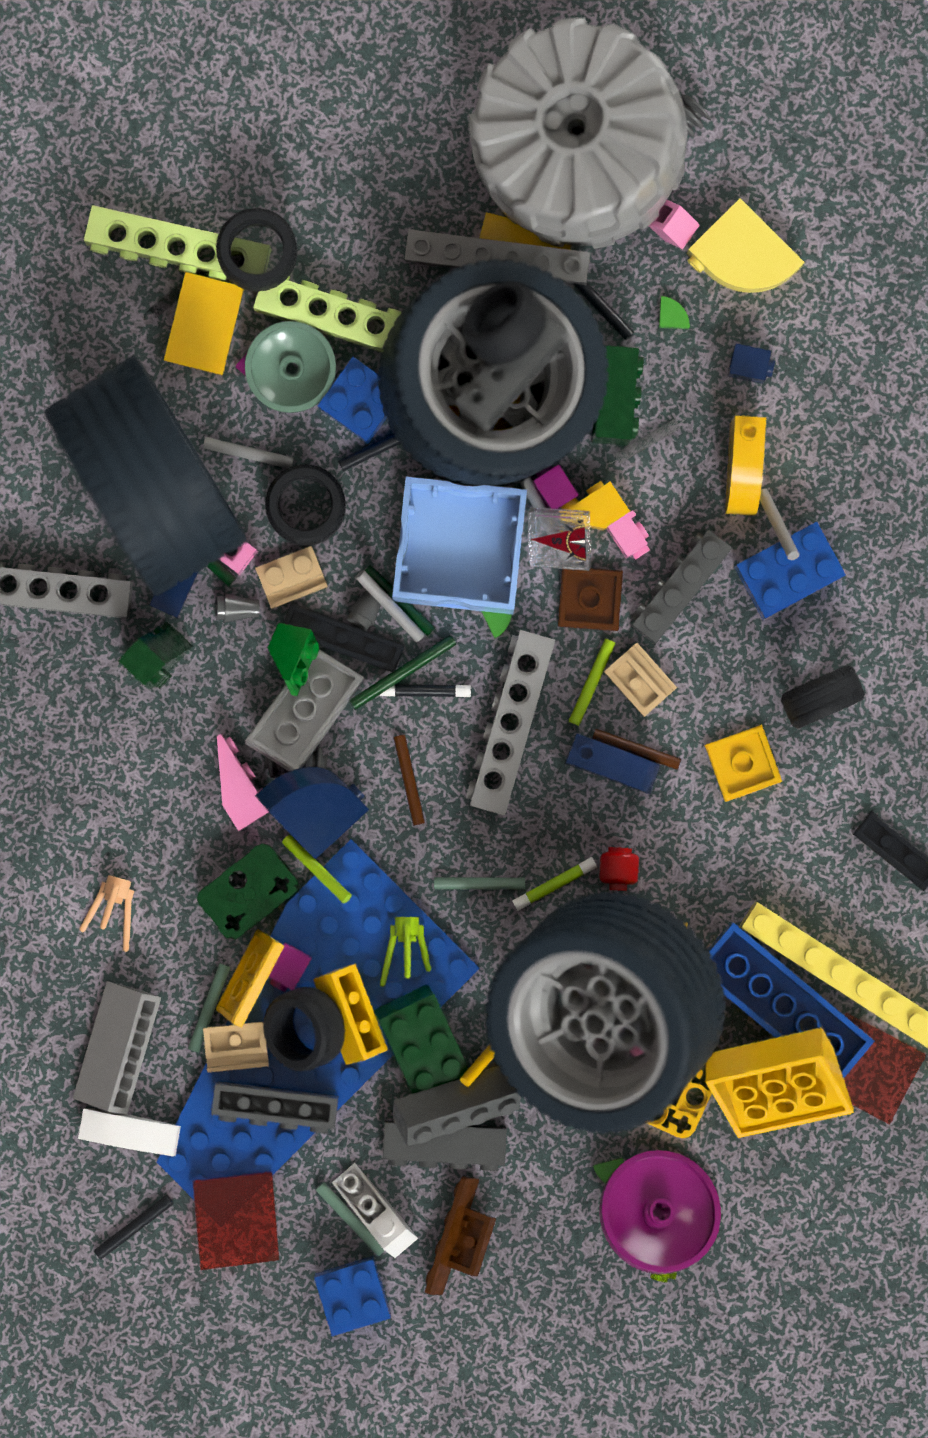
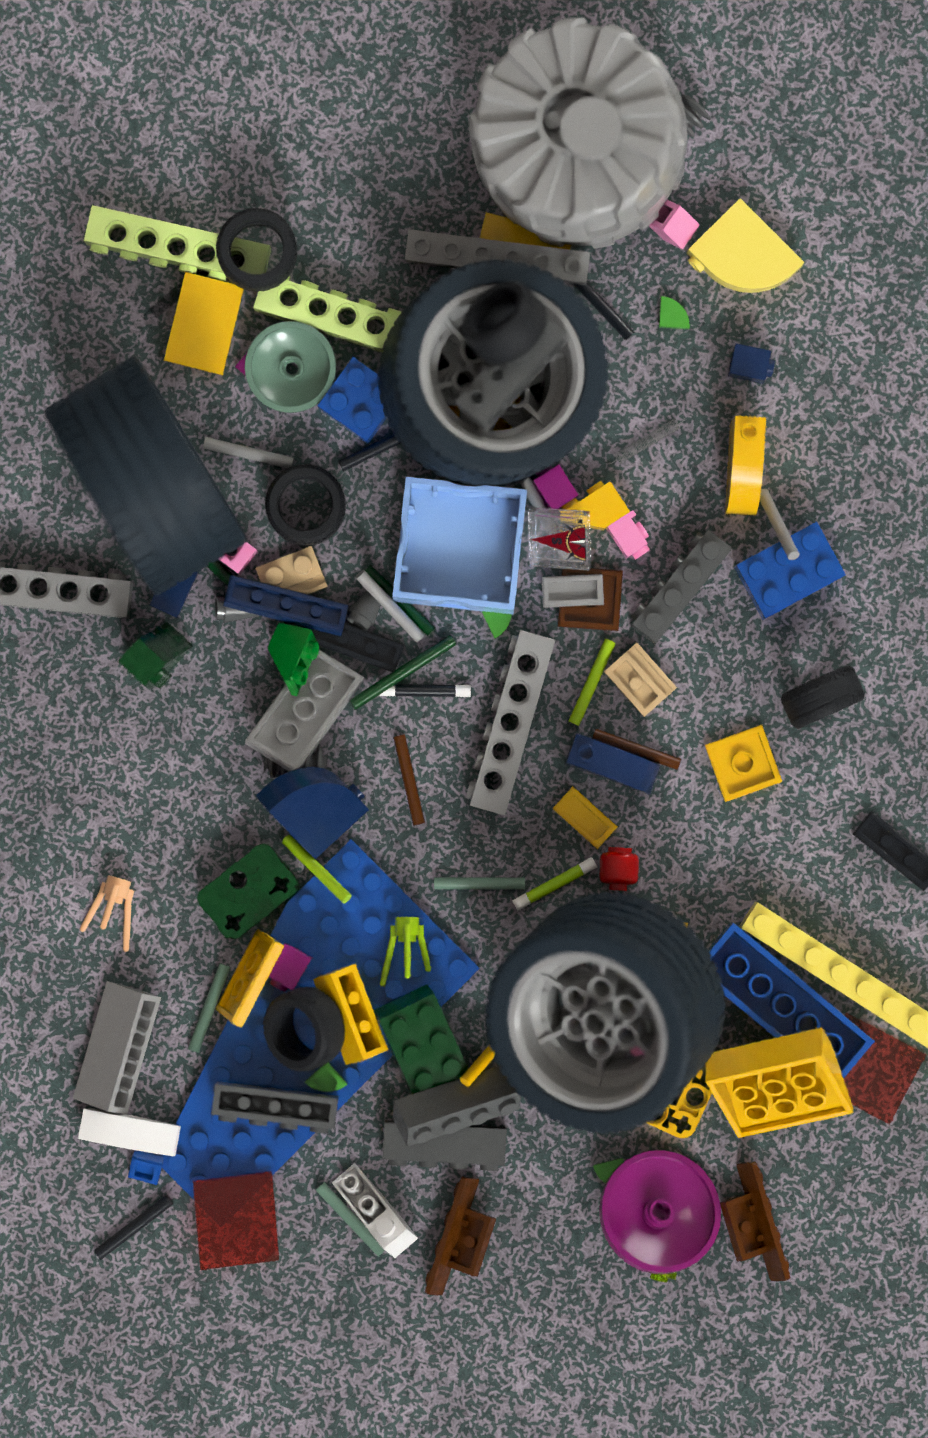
(146, 1167): none -> blue tile
(235, 1047): tan plate -> none
(236, 786): bright pink slope -> none
(285, 605): none -> dark blue tile
(326, 1079): none -> bright green tile
(352, 1295): blue brick -> none
(572, 590): none -> light grey tile
(584, 817): none -> yellow tile
(591, 128): none -> light grey tile
(616, 418): dark green brick -> none
(752, 1223): none -> reddish brown bracket

